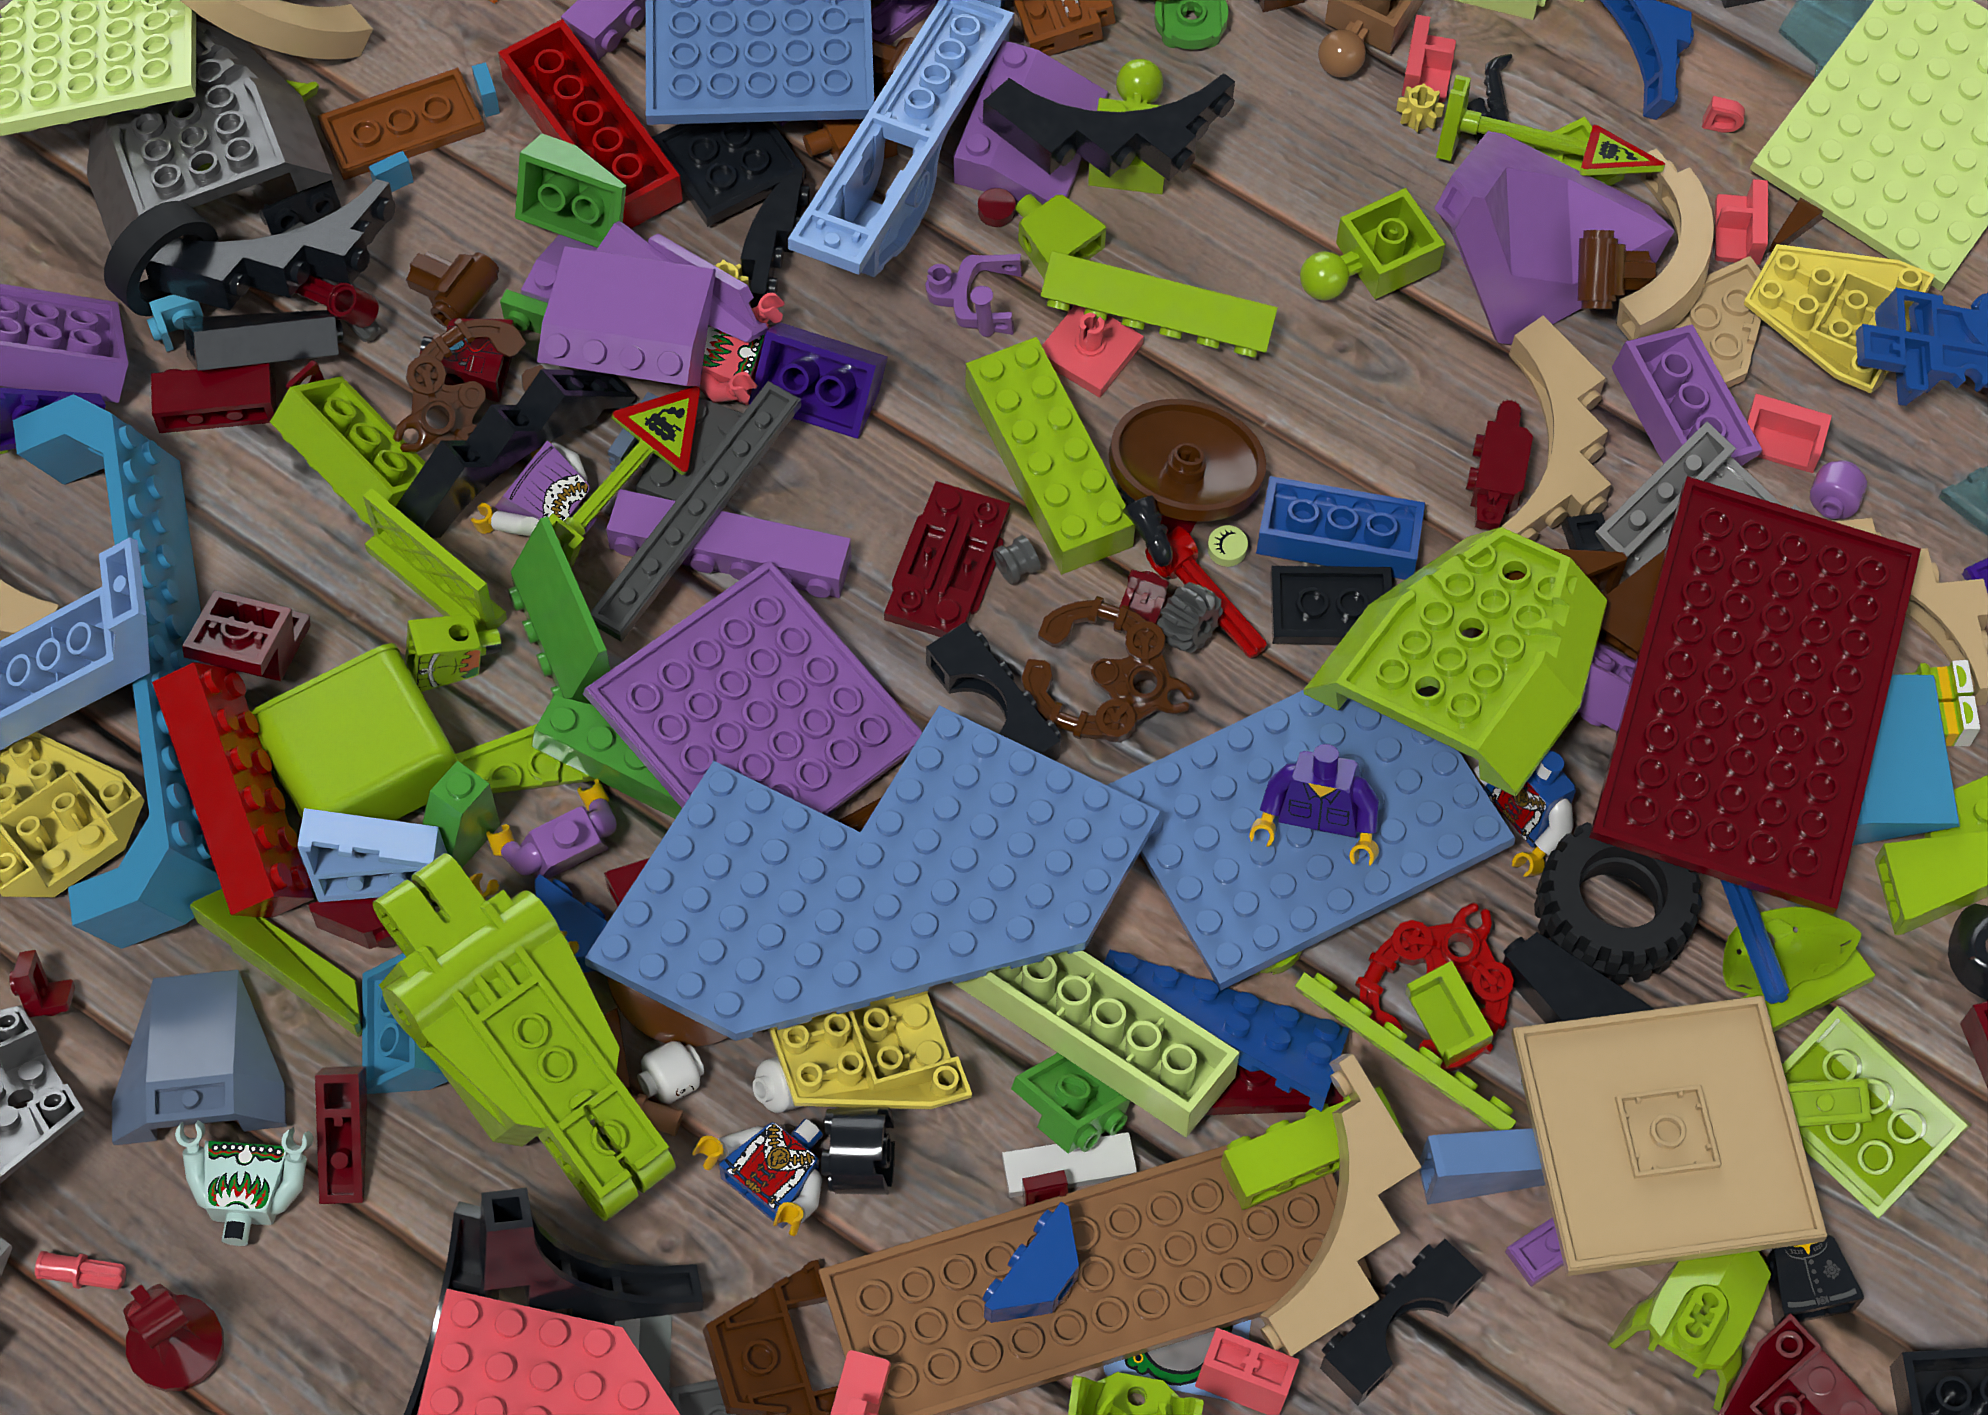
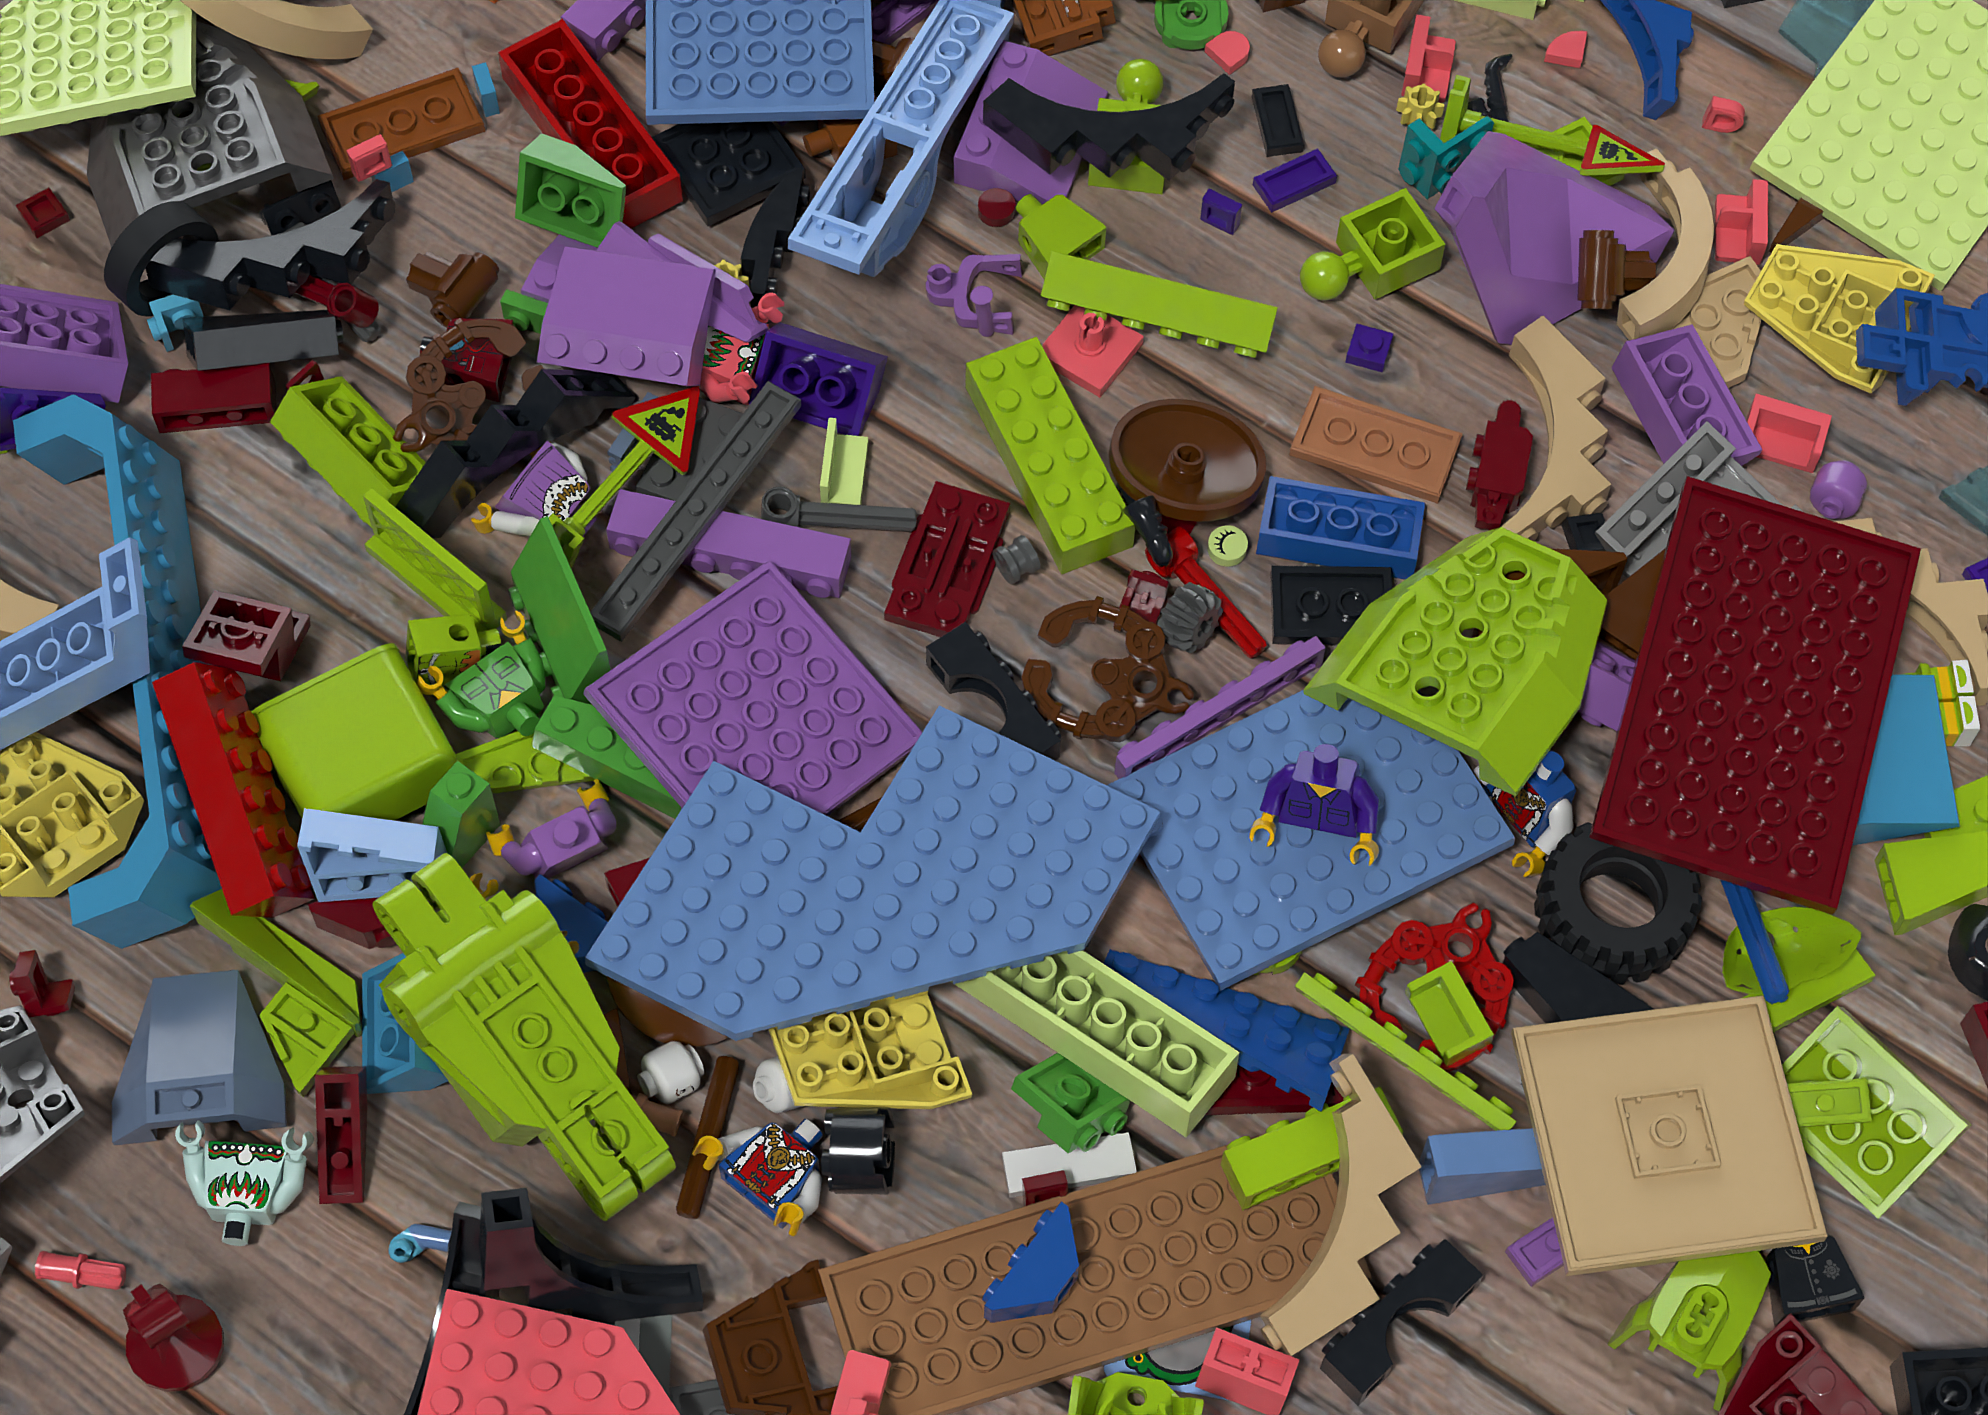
(42, 212): none -> dark red tile
(303, 1035): none -> lime wing
(369, 158): none -> coral tile
(416, 1240): none -> arm
(496, 691): none -> bright green torso
(710, 1124): none -> reddish brown axle
(834, 514): none -> dark grey axle
(843, 467): none -> yellowish green panel
(1221, 211): none -> dark purple tile
(1228, 50): none -> coral tile
(1230, 702): none -> medium lavender plate
(1277, 120): none -> black tile
(1294, 180): none -> dark purple tile
(1369, 347): none -> dark purple plate
(1376, 444): none -> nougat tile
(1430, 162): none -> teal bracket
(1567, 49): none -> coral tile

